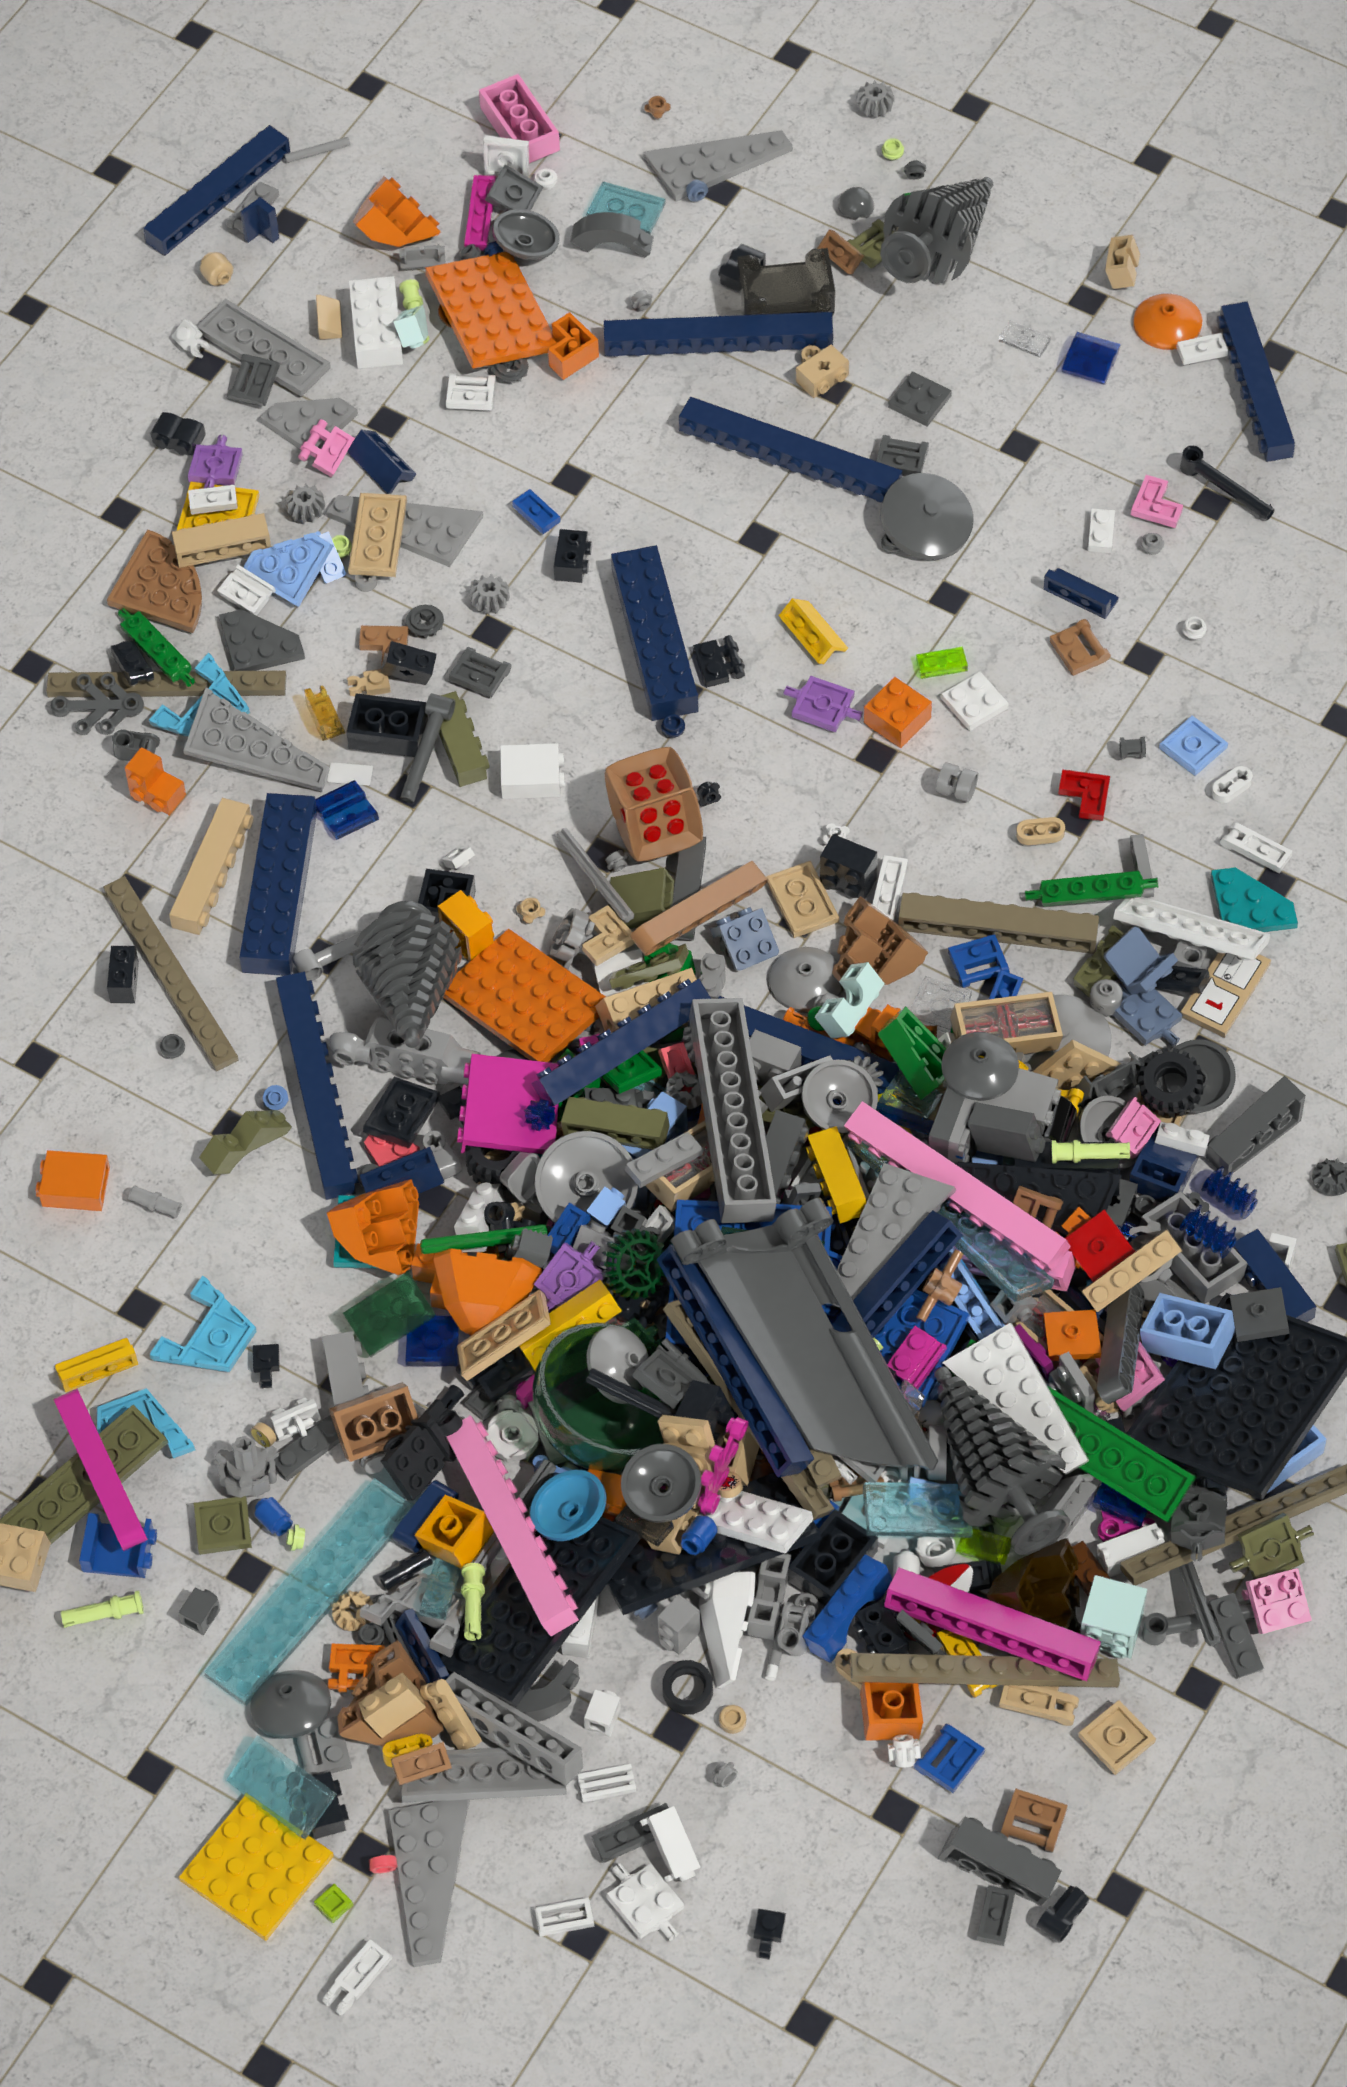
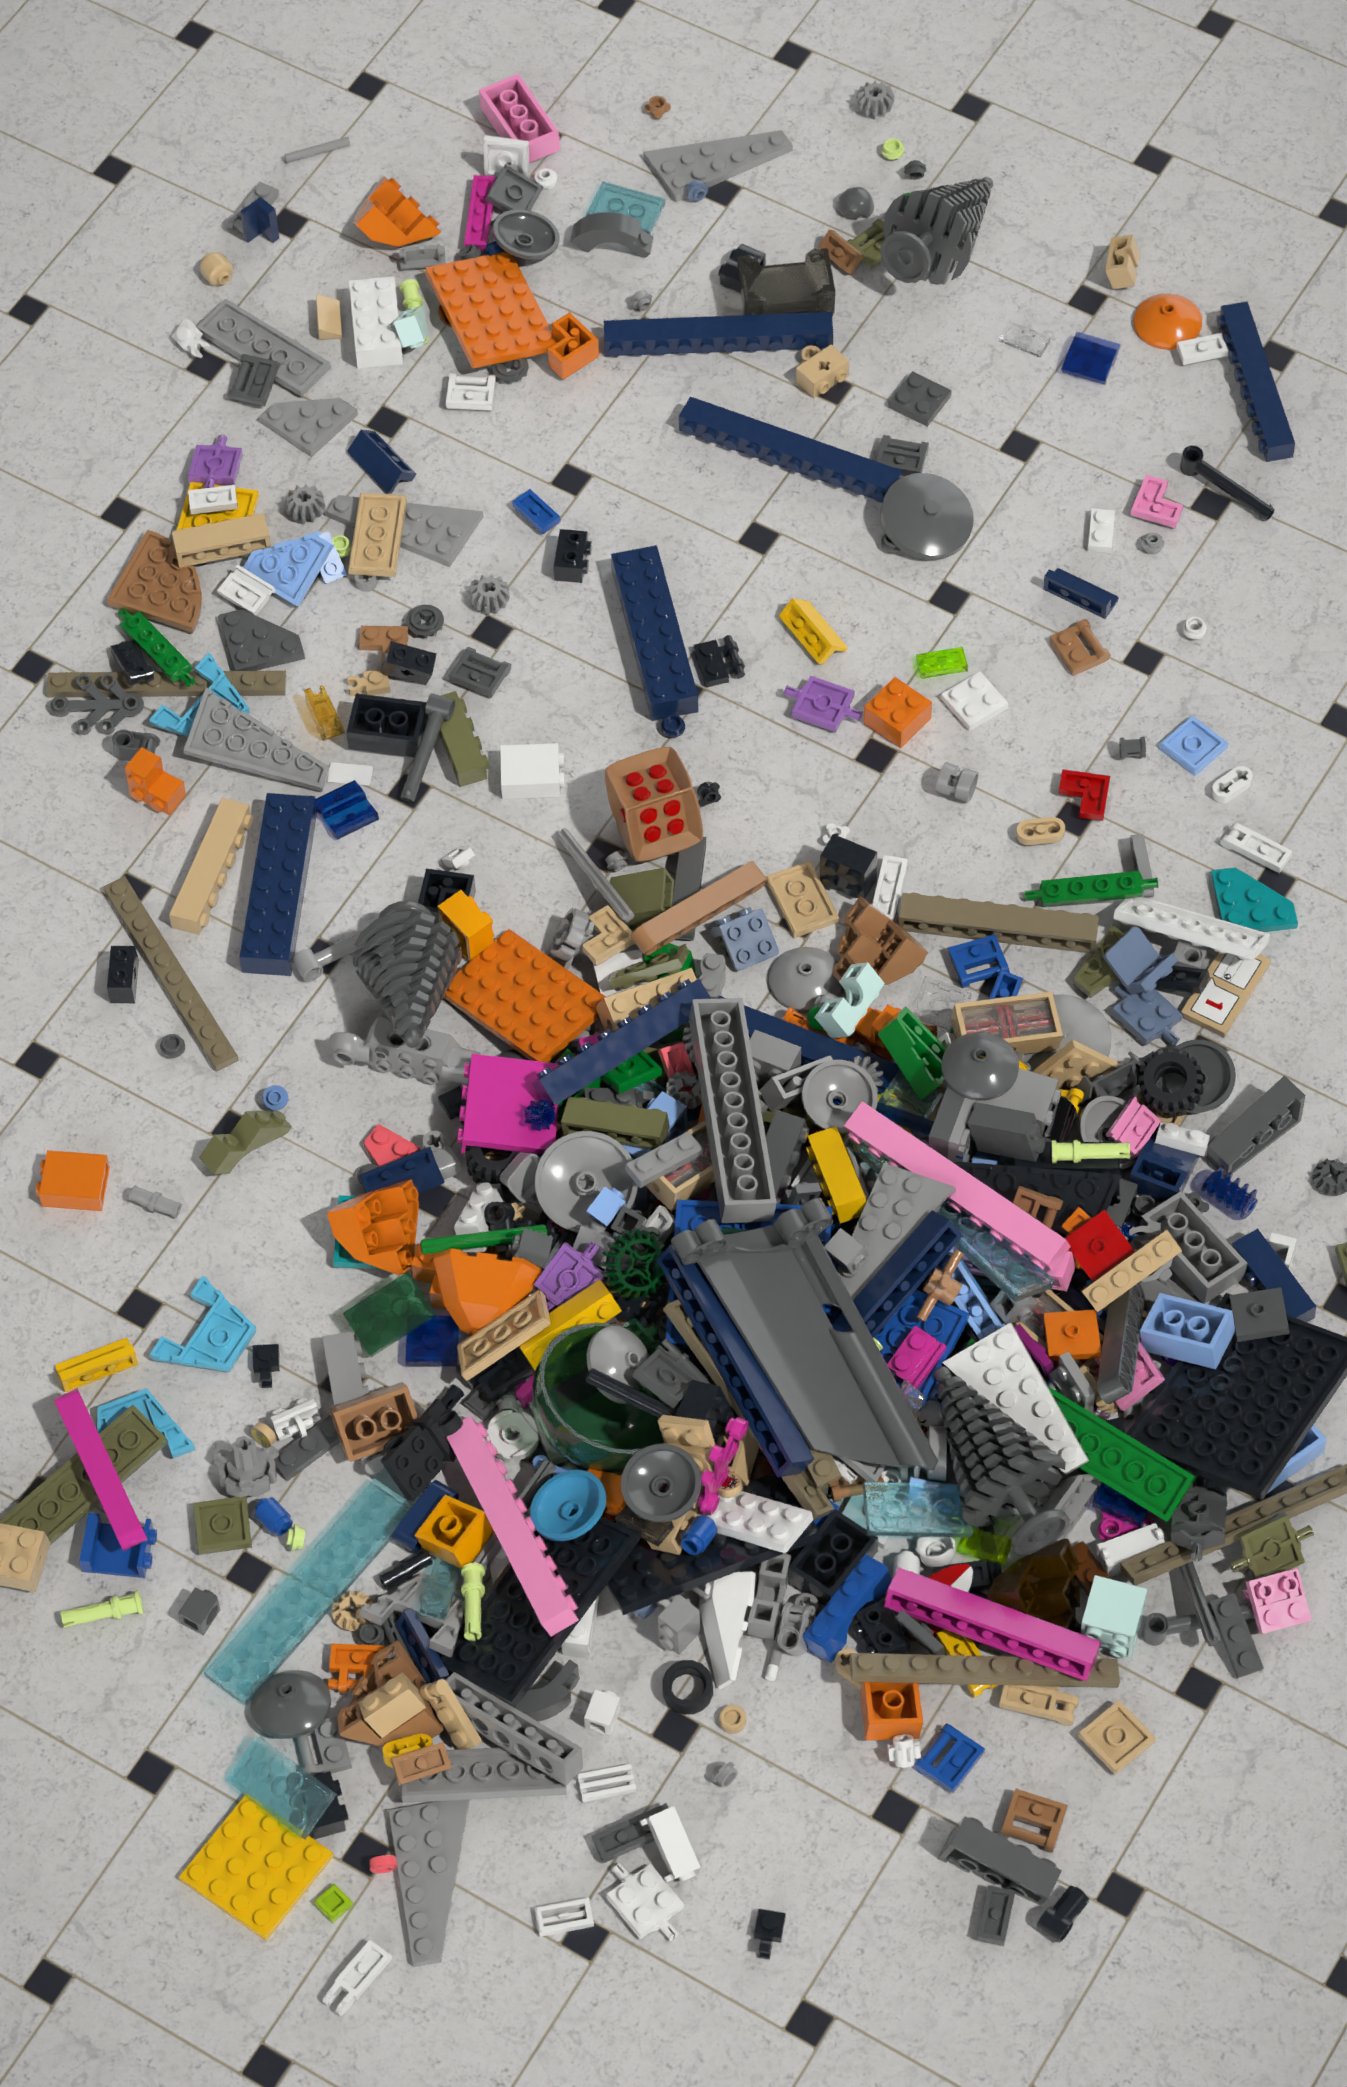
(177, 433): black brick -> none
(216, 190): dark blue brick -> none
(315, 1085): dark blue brick -> none
(333, 450): bright pink plate -> none
(401, 1112): black tile -> none
(530, 904): tan plate -> none
(567, 1227): blue plate -> none
(846, 1251): none -> light grey brick
(1105, 997): light grey head -> none
(1209, 1231): clear blue piece -> none

